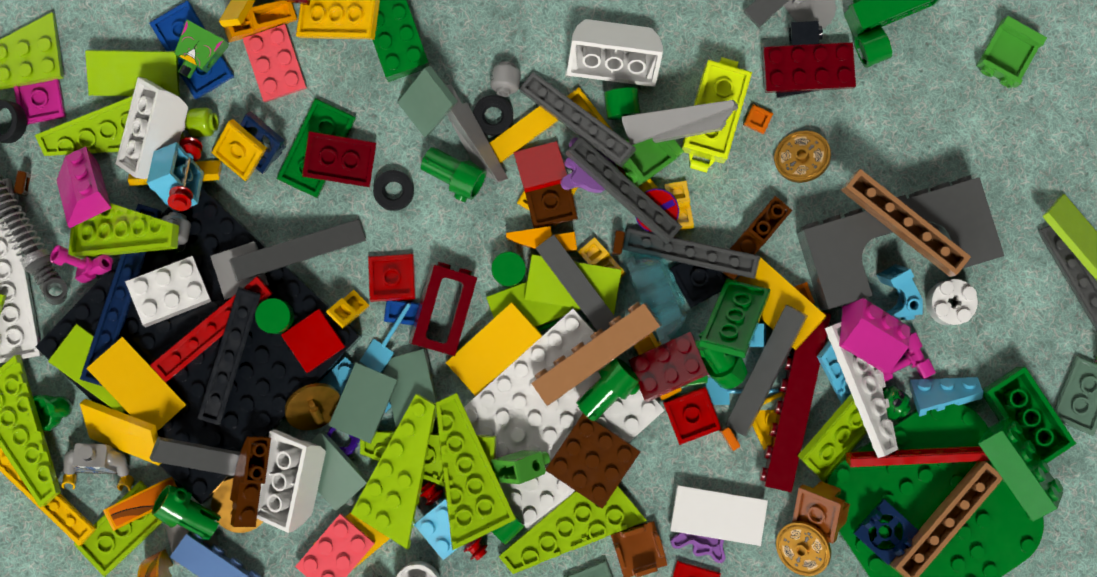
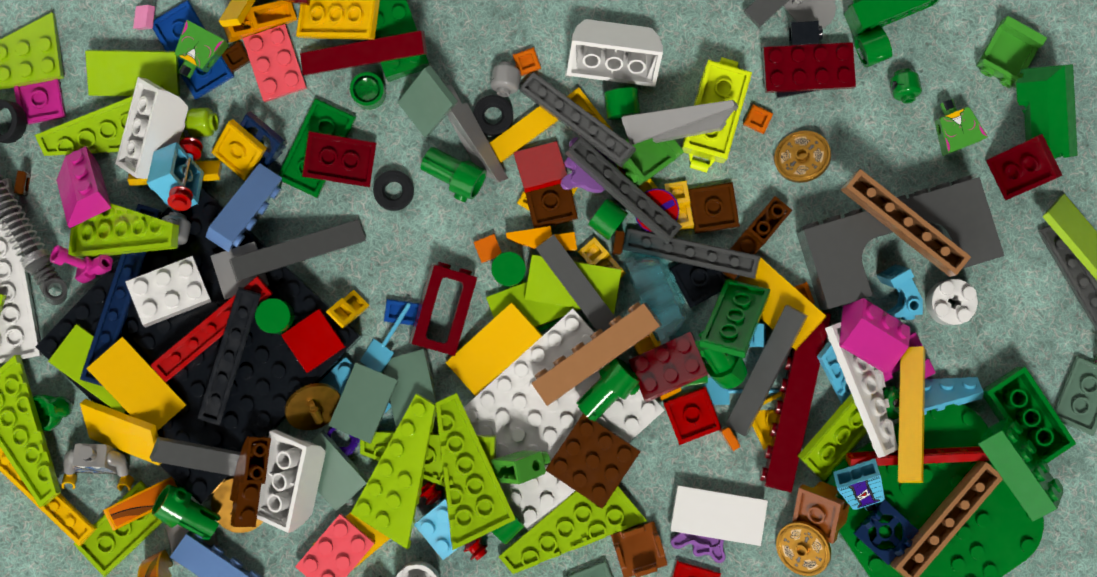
(144, 17): none -> bright pink tile
(235, 57): none -> reddish brown tile
(244, 207): none -> medium blue brick
(363, 53): none -> dark red tile
(367, 90): none -> green piece
(391, 277): red tile -> none
(487, 248): none -> orange tile
(527, 61): none -> orange tile
(608, 218): none -> green piece
(713, 208): none -> reddish brown tile
(860, 485): none -> medium azure torso
(905, 85): none -> green head
(911, 416): none -> yellow tile
(957, 128): none -> bright green torso
(1024, 167): none -> dark red plate
(1050, 107): none -> green brick

